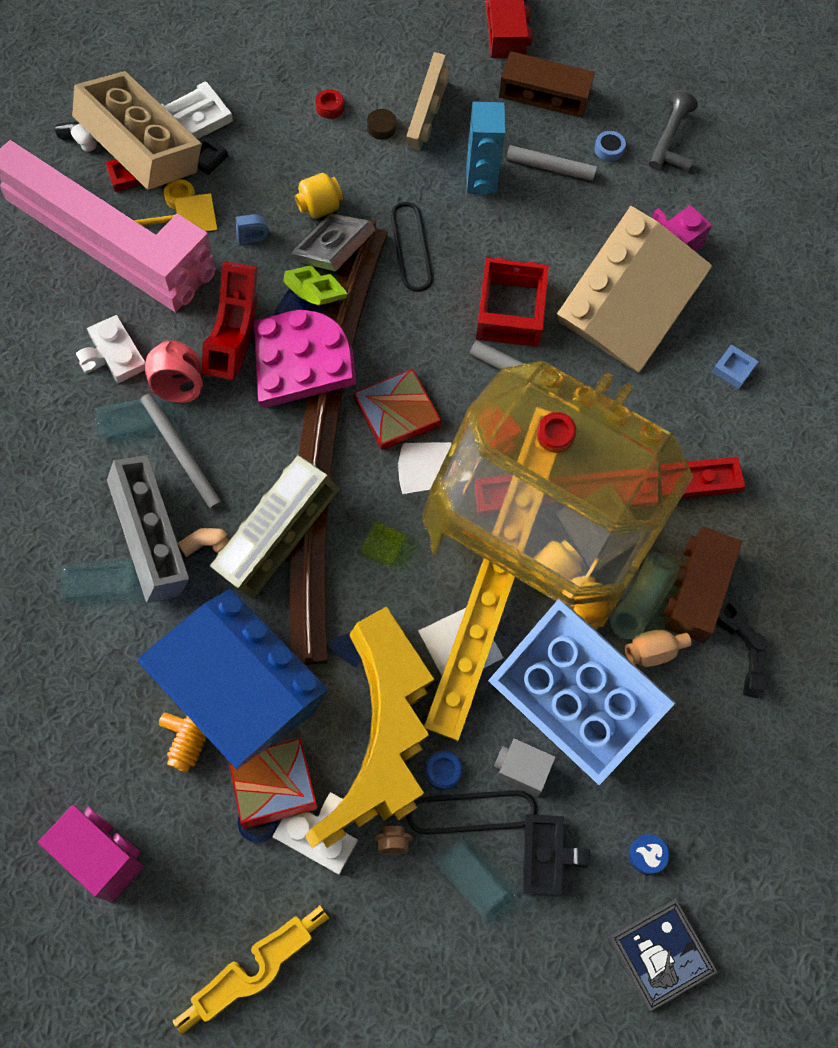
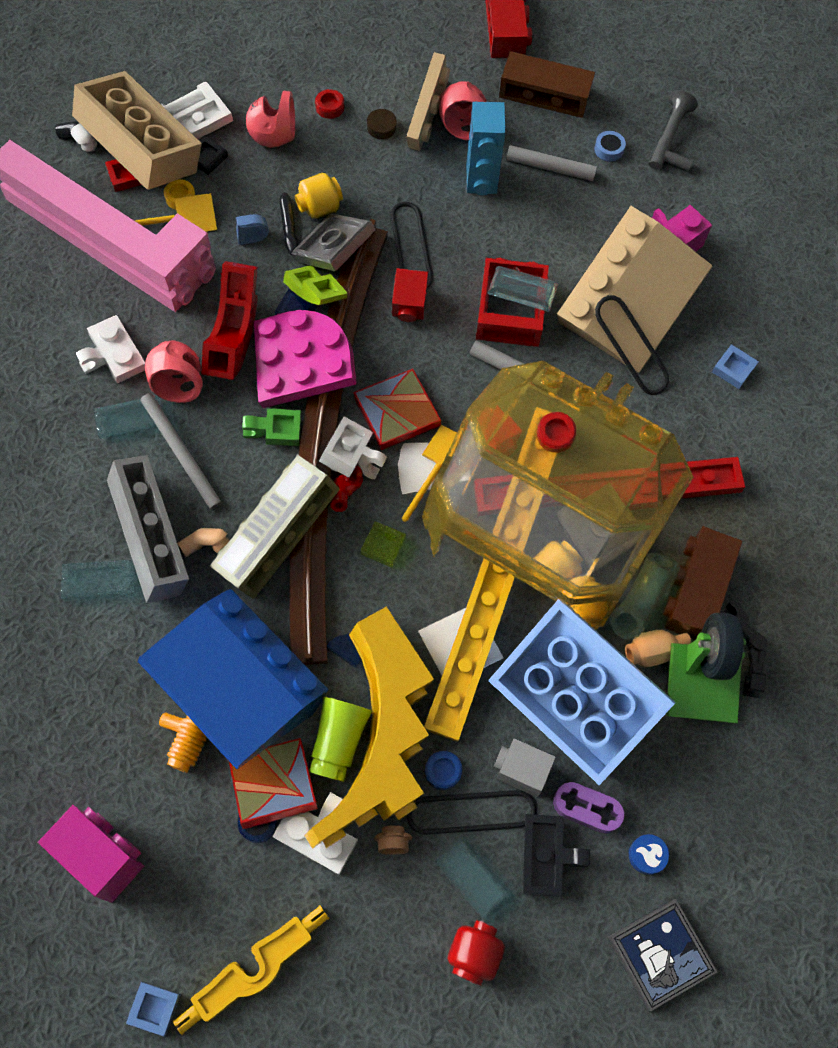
(153, 1009): none -> medium blue tile
(269, 125): none -> coral helmet
(279, 426): none -> bright green plate
(288, 223): none -> black piece
(337, 737): none -> lime plant
(347, 487): none -> red arm
(349, 448): none -> white plate
(409, 294): none -> red brick
(435, 451): none -> yellow piece
(457, 105): none -> coral helmet
(476, 953): none -> red head
(523, 288): none -> clear light blue tile
(584, 815): none -> medium lavender beam
(643, 337): none -> black piece
(708, 672): none -> bright green plate

